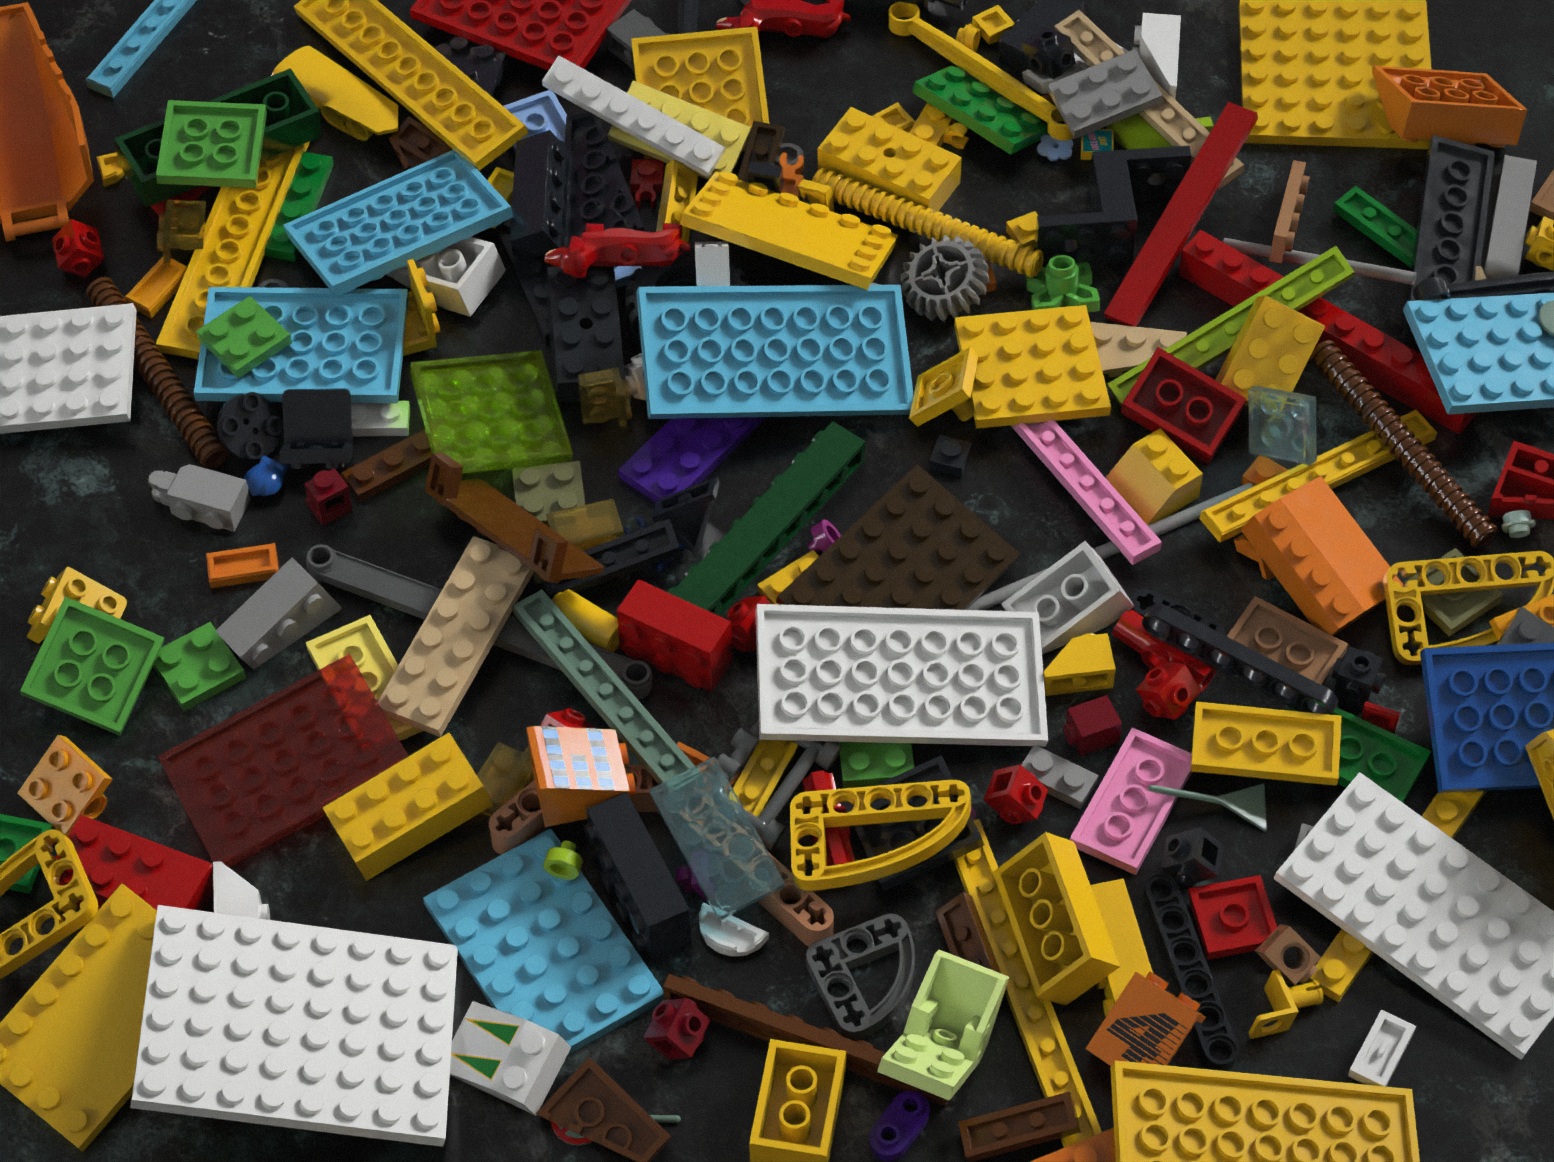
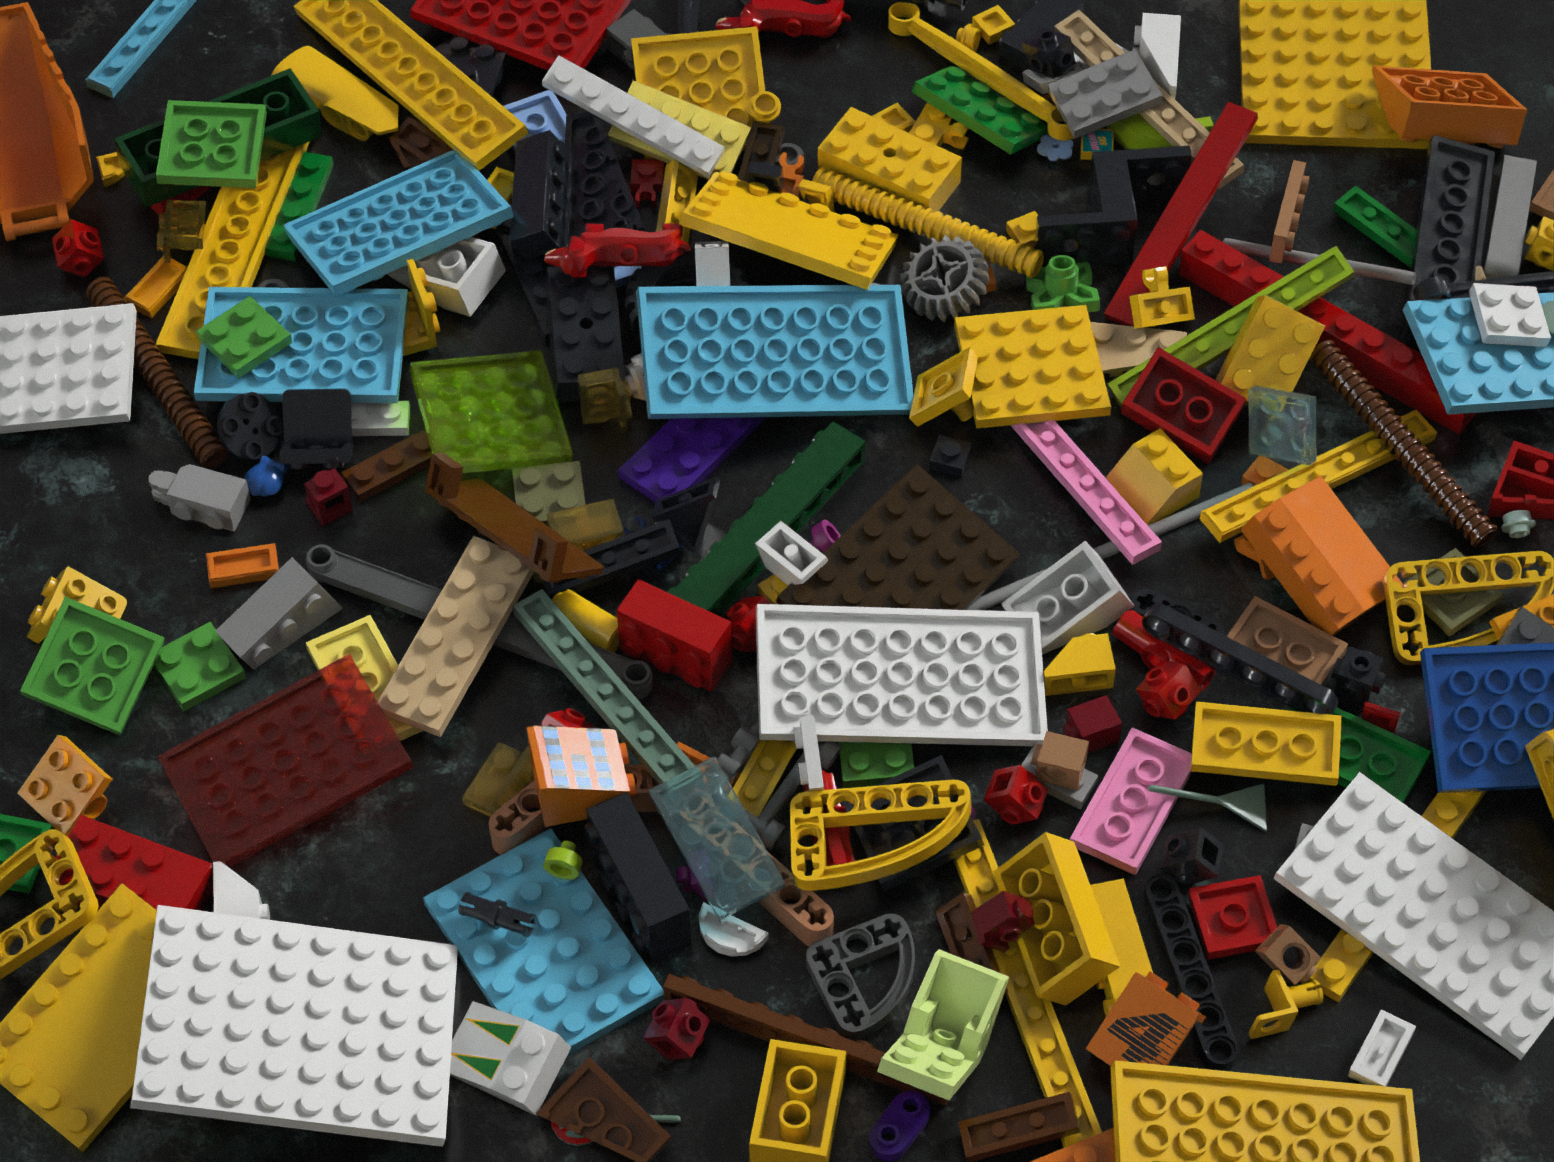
(407, 806): yellow brick -> none
(497, 914): none -> black pin
(764, 107): none -> yellow plate
(789, 555): none -> white slope
(806, 738): none -> white plate
(1002, 920): none -> dark red brick
(1060, 760): none -> medium nougat brick
(1161, 304): none -> yellow plate
(1509, 315): none -> white plate

